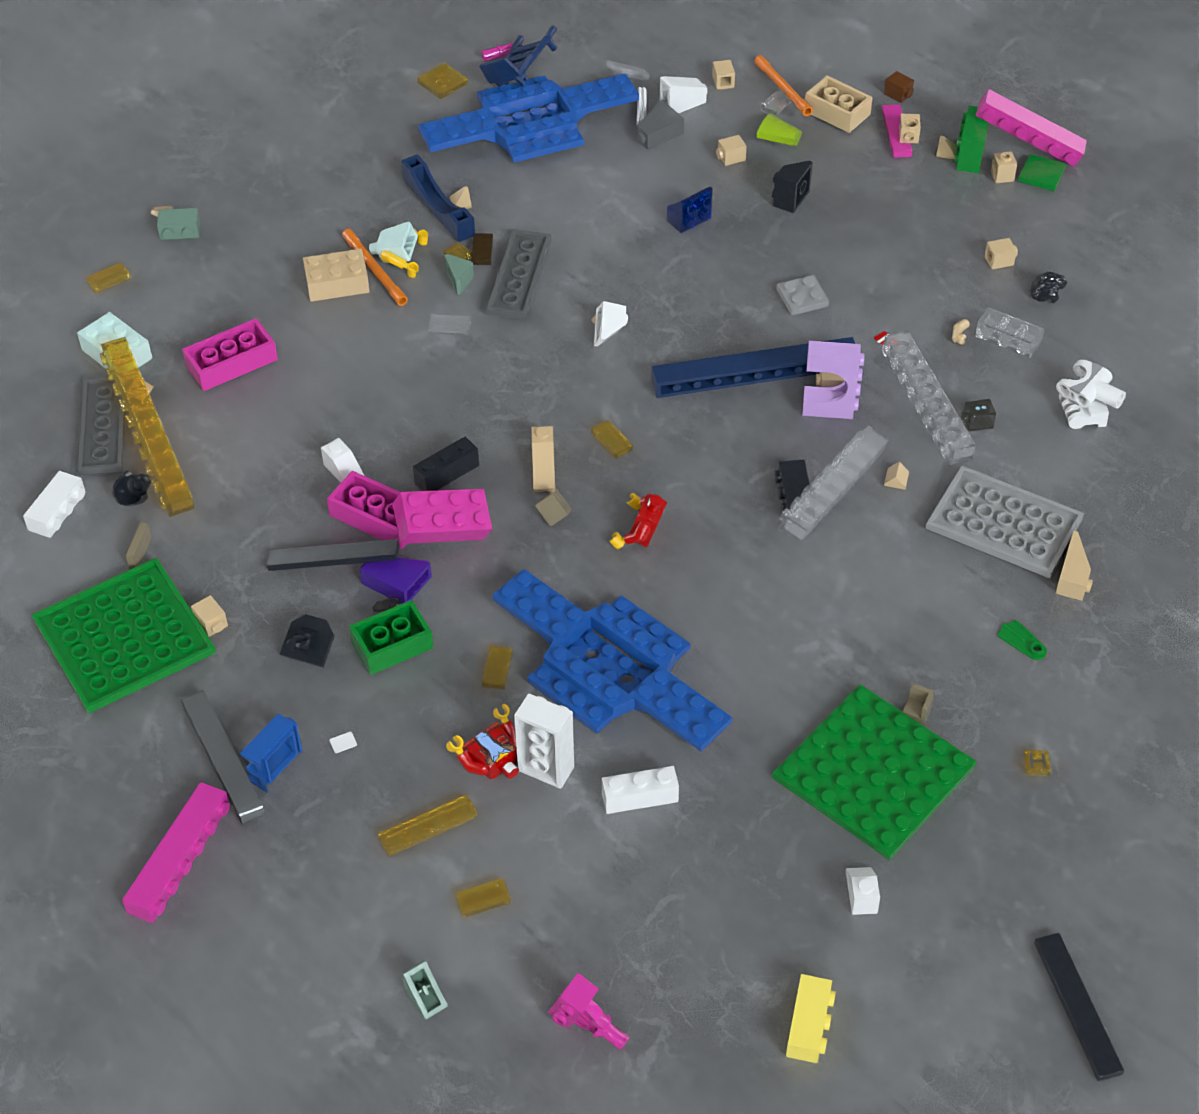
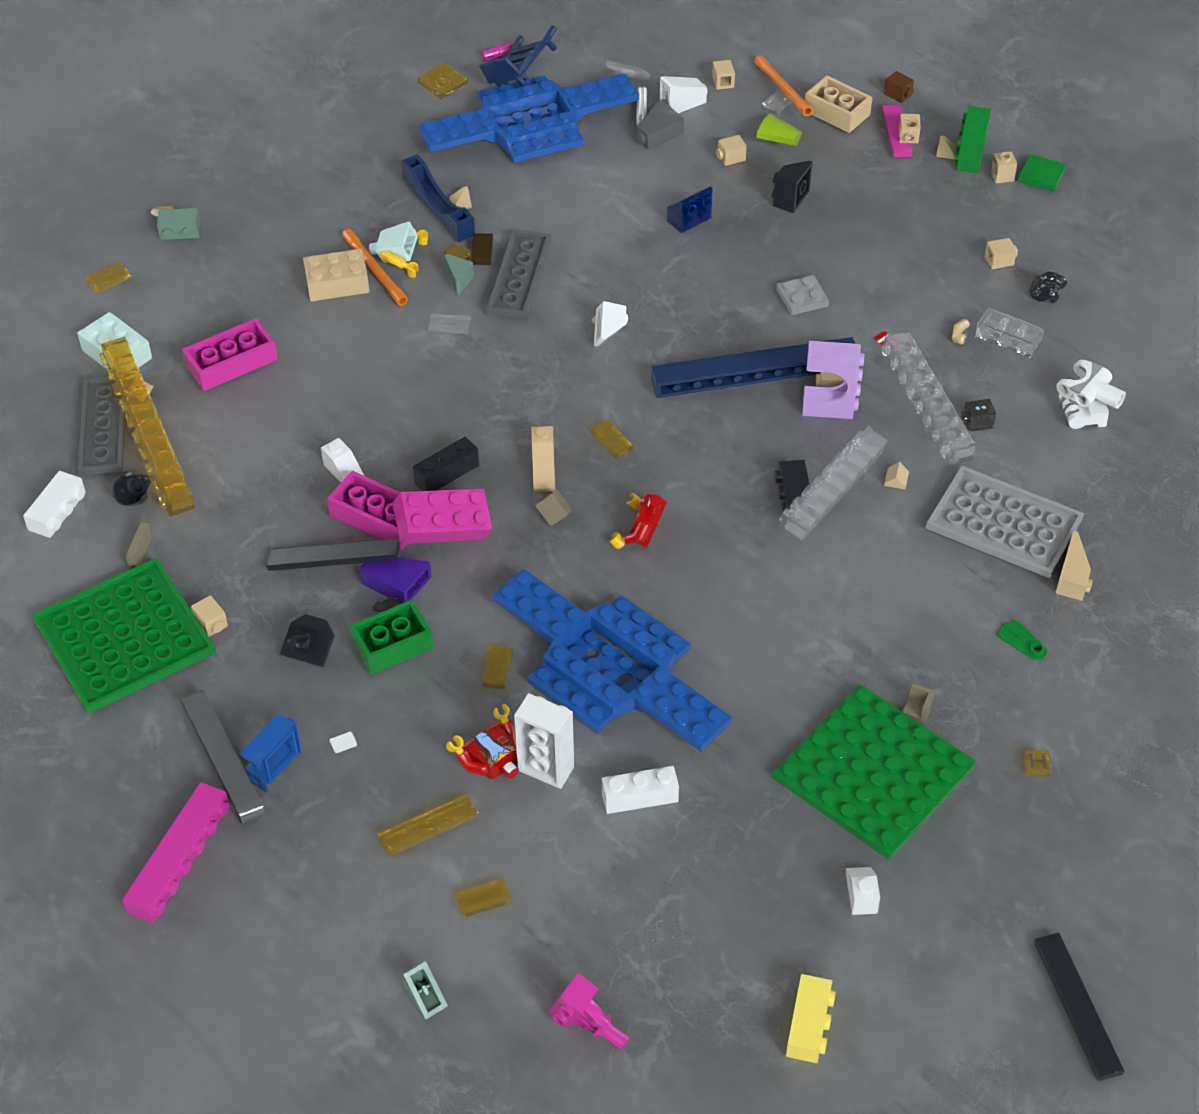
(1031, 128): dark pink brick -> none

